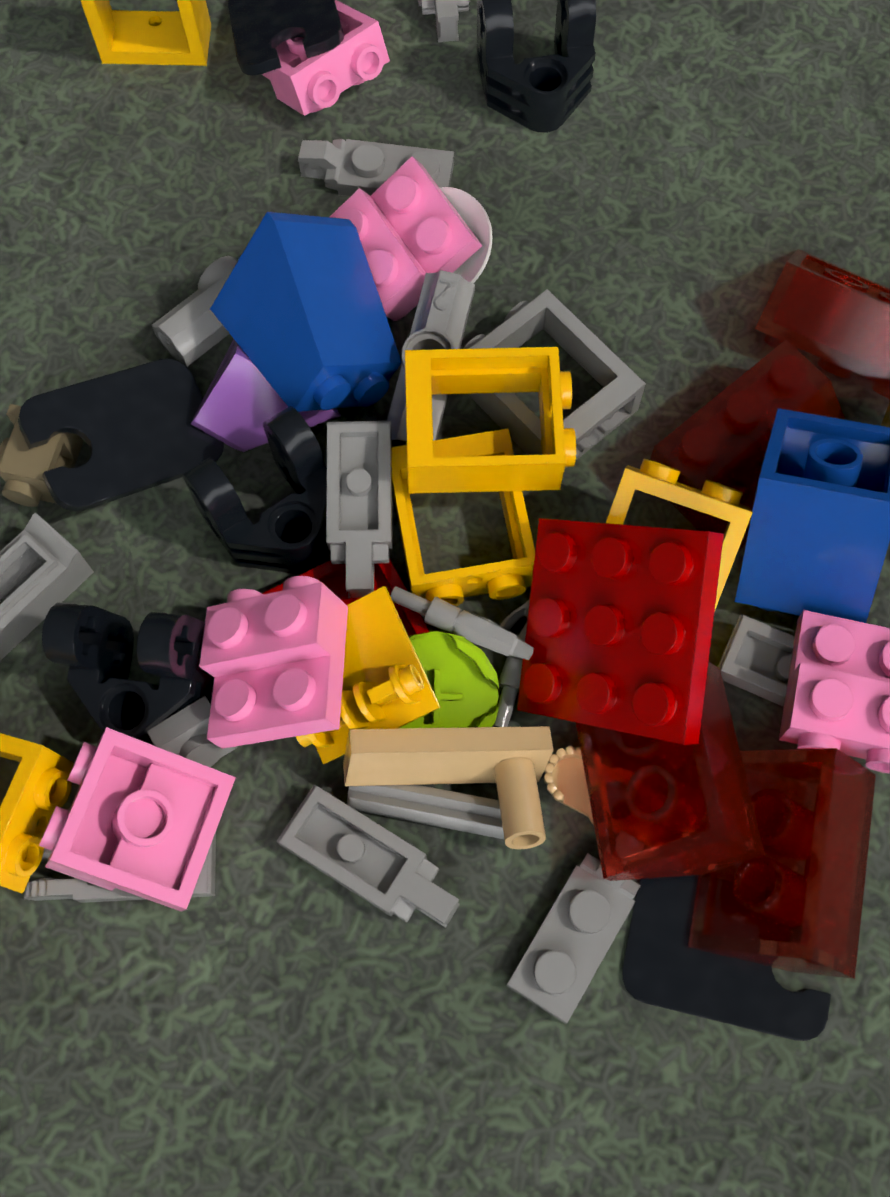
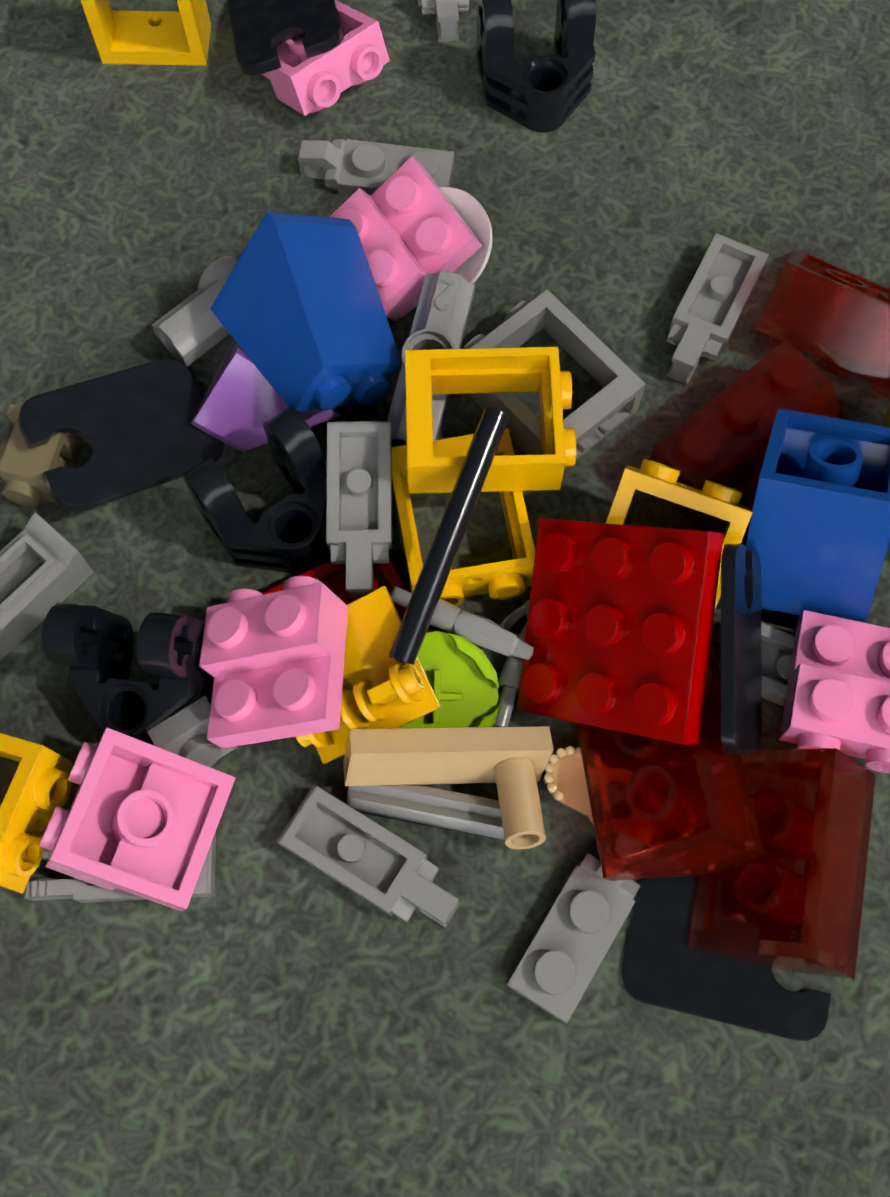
(448, 536): none -> black bar
(713, 304): none -> light grey hinge
(740, 650): none -> black piece

